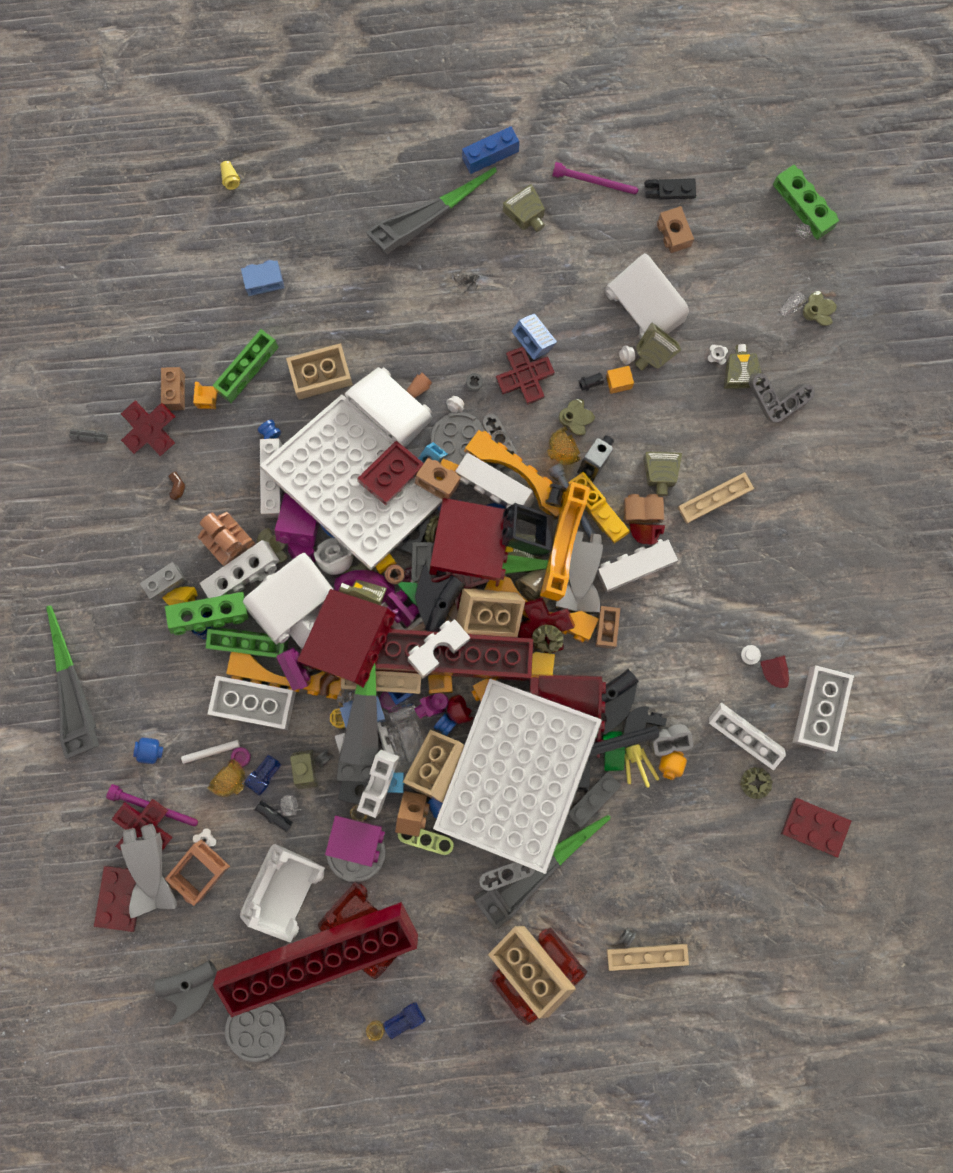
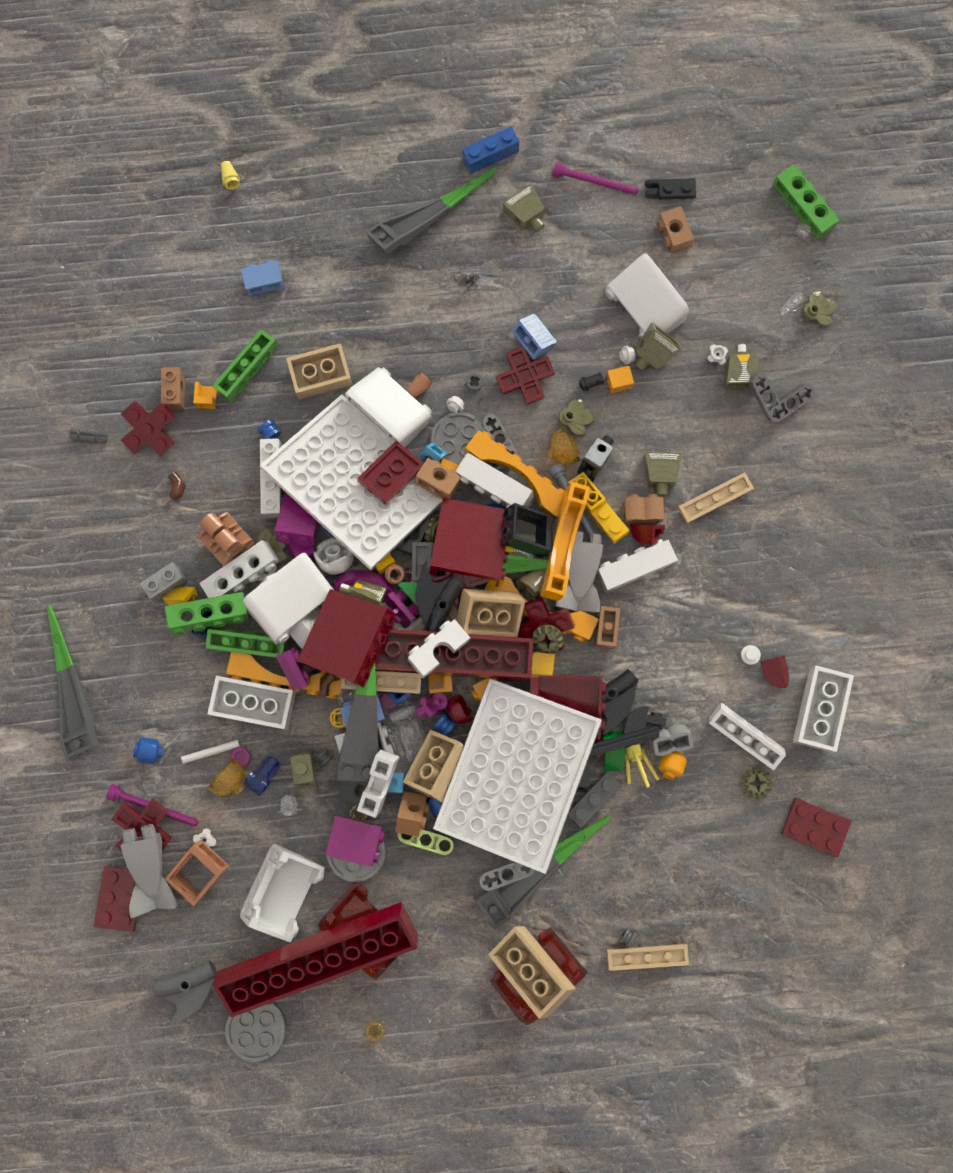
(273, 817): black pin -> none
(409, 1018): clear blue piece -> none
(555, 495): black bush -> none

